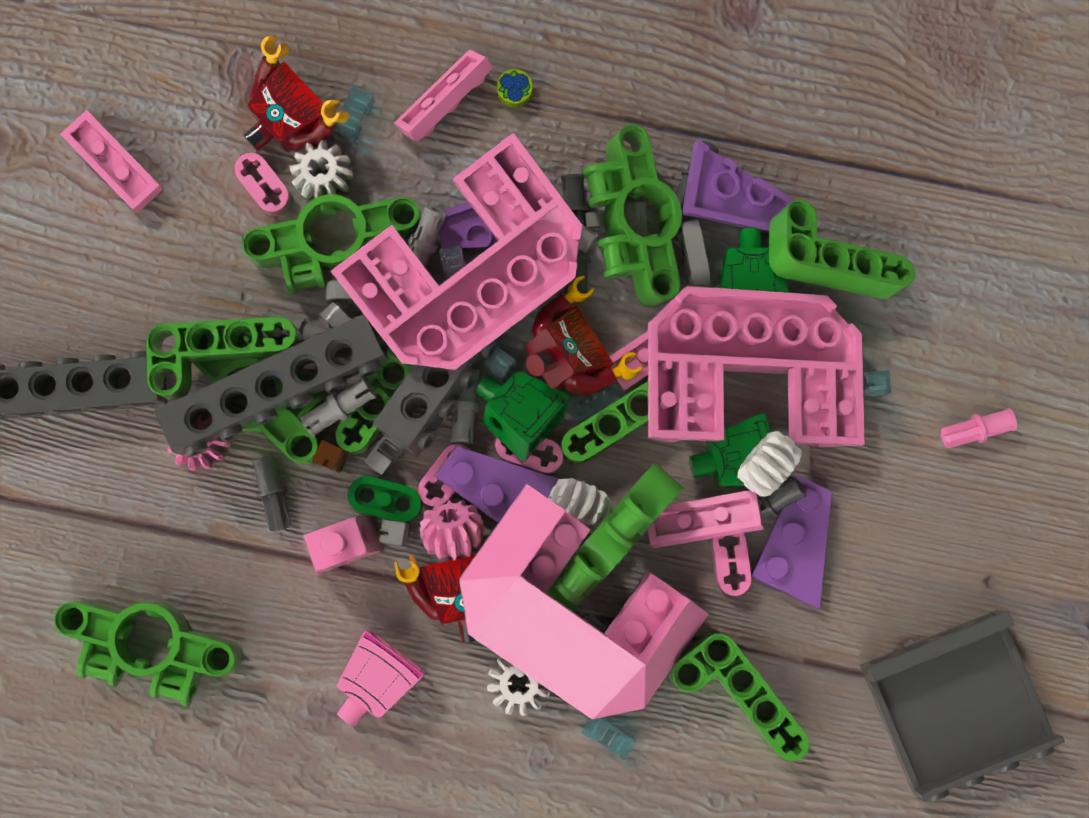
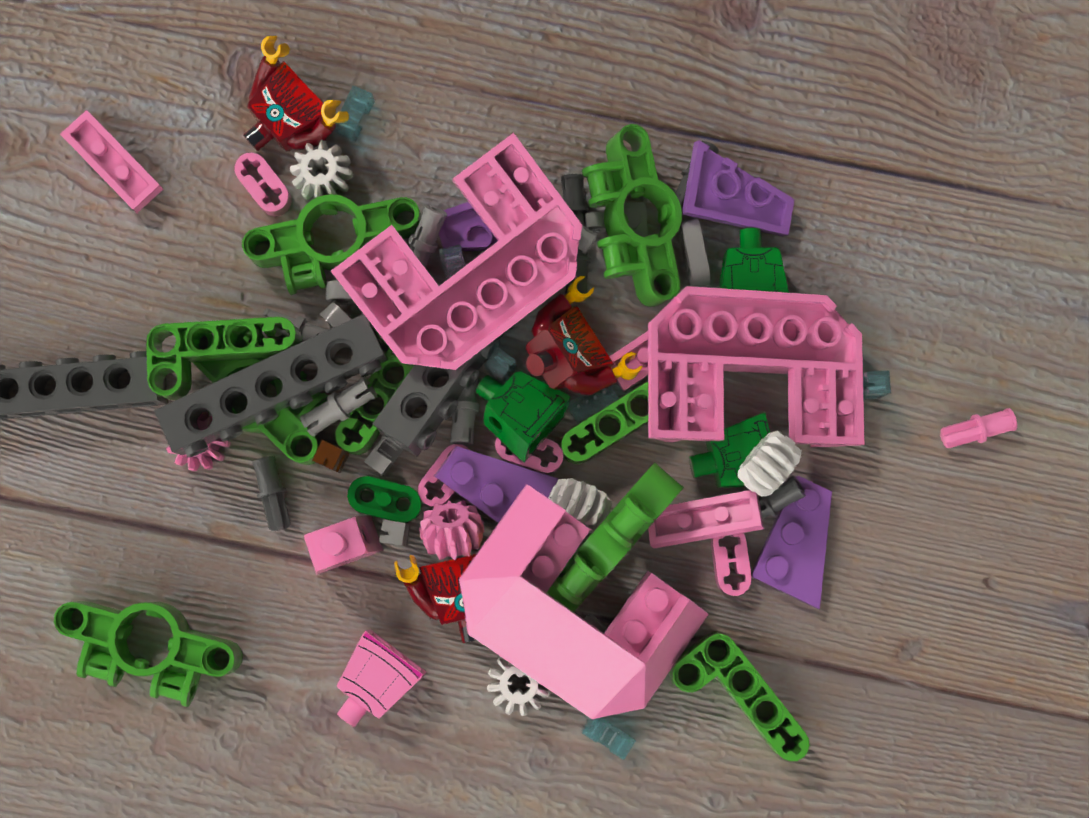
(444, 95): bright pink plate -> none
(514, 88): tile -> none
(814, 260): bright green beam -> none
(959, 706): dark grey panel -> none

